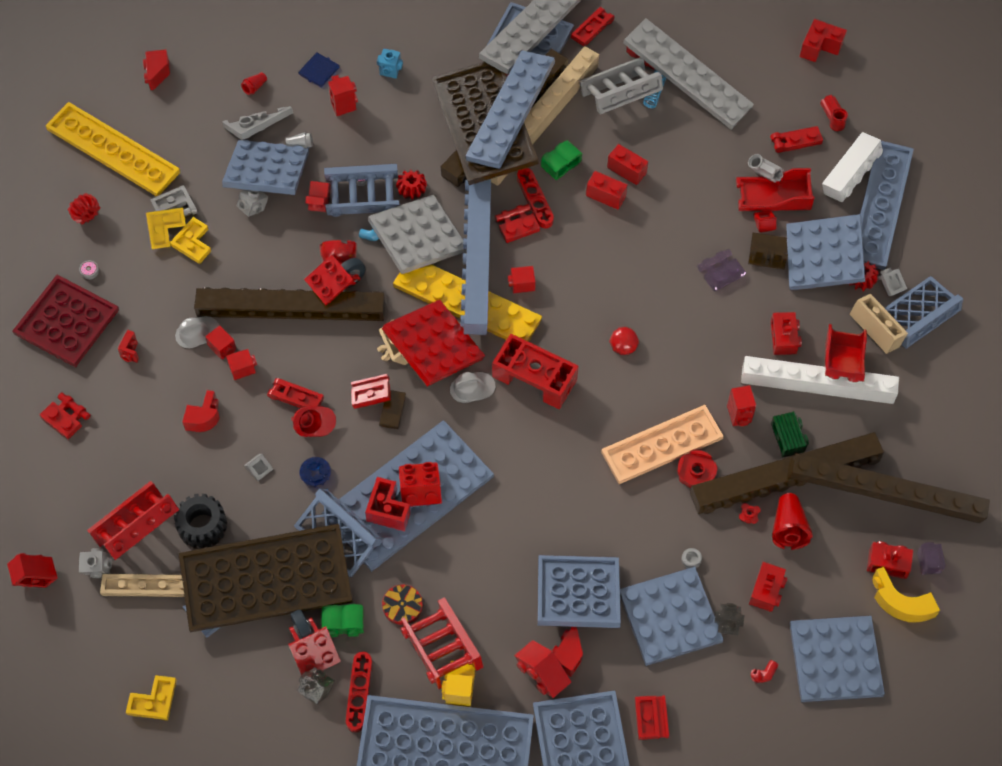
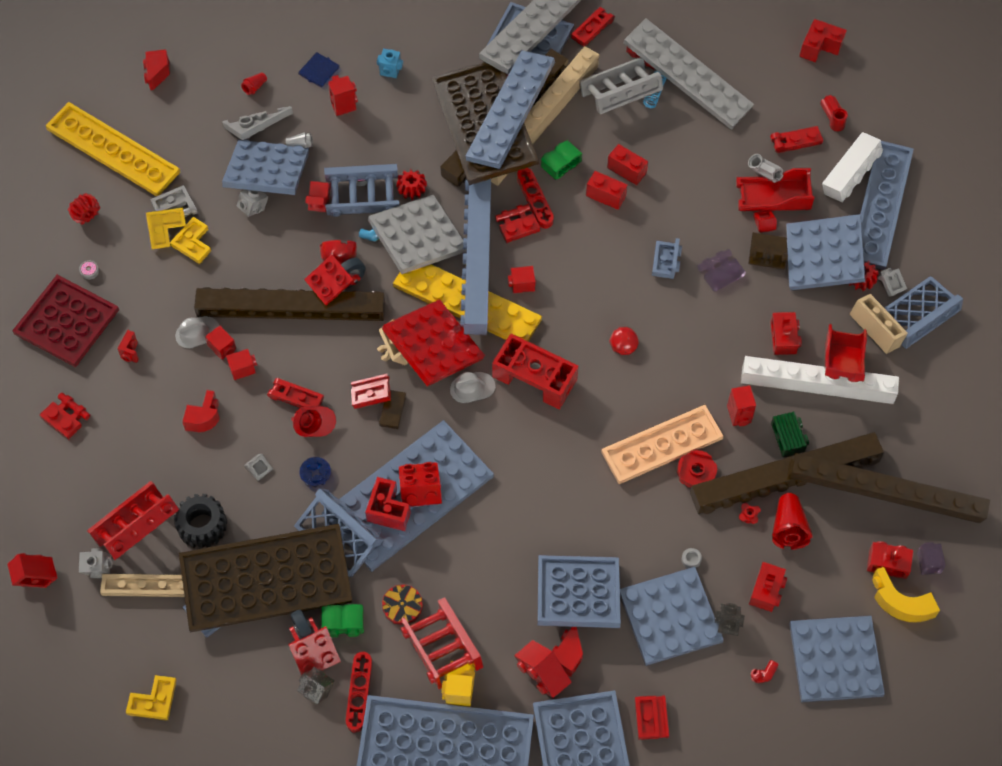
(665, 259): none -> sand blue bracket

